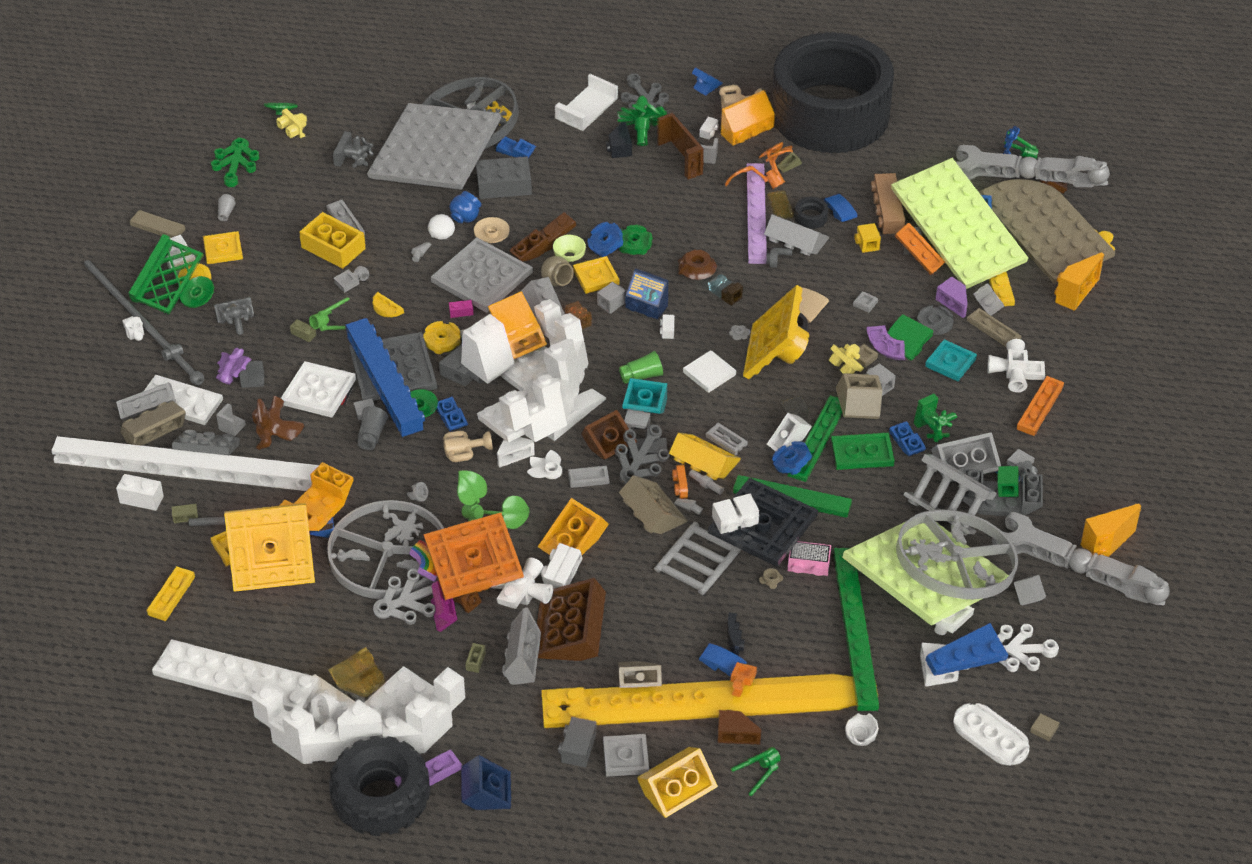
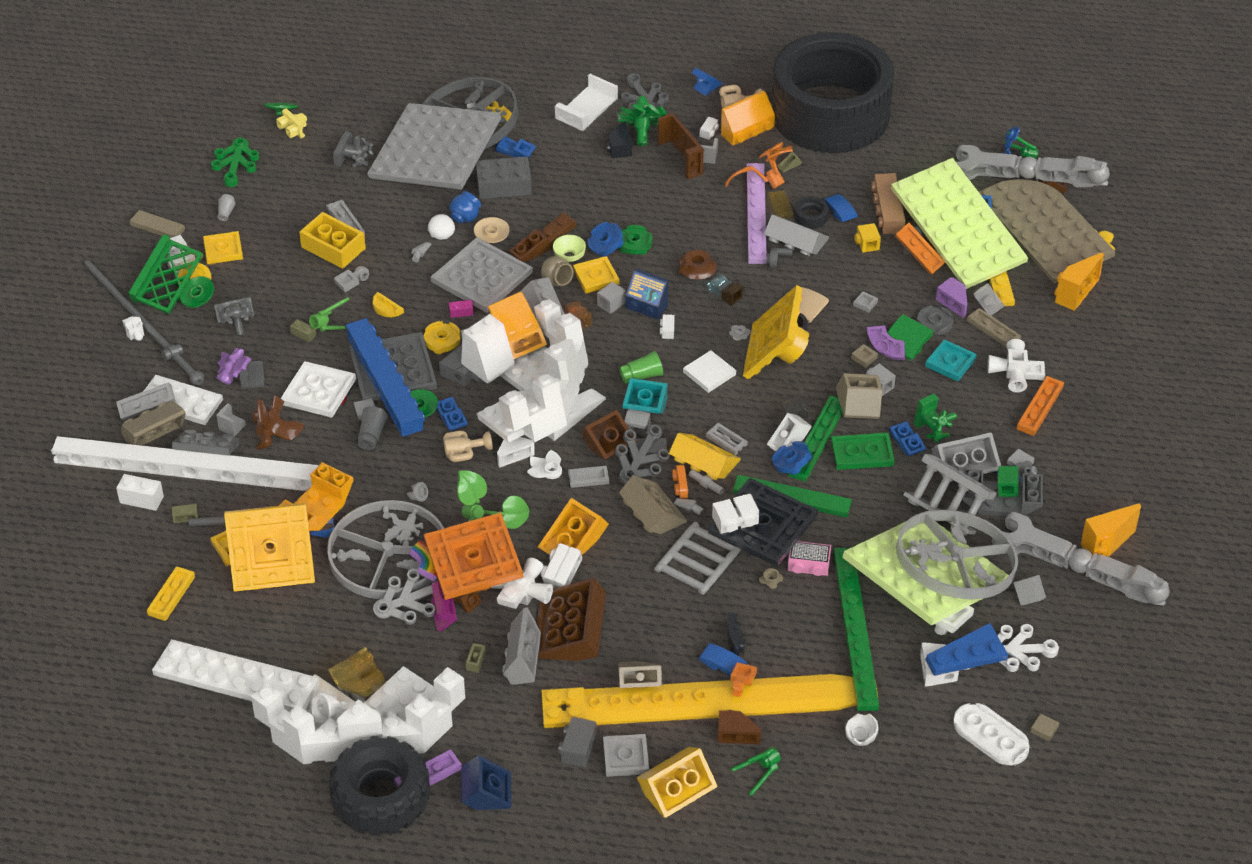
(848, 355): light yellow hips -> none

